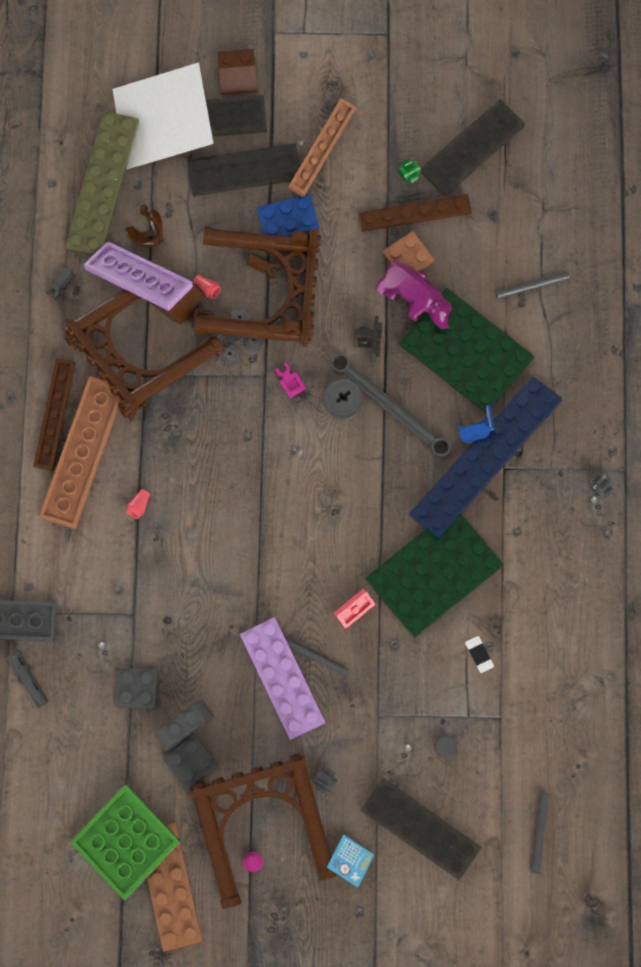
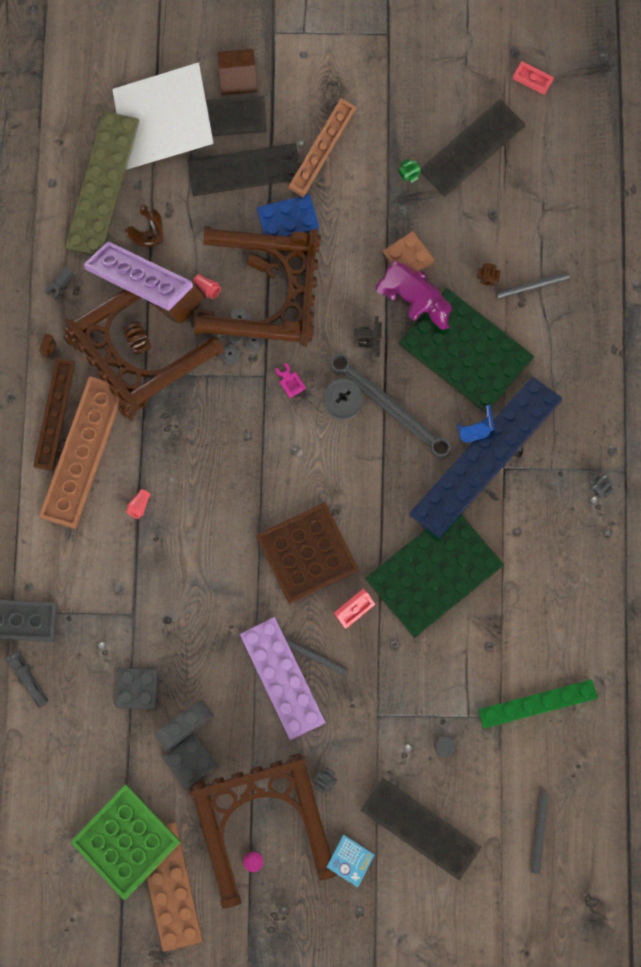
(48, 346): none -> reddish brown plate
(137, 338): none -> reddish brown gear
(307, 553): none -> reddish brown plate
(415, 213): reddish brown plate -> none
(479, 654): sticker -> none
(488, 274): none -> reddish brown gear
(533, 78): none -> coral plate
(537, 704): none -> green plate

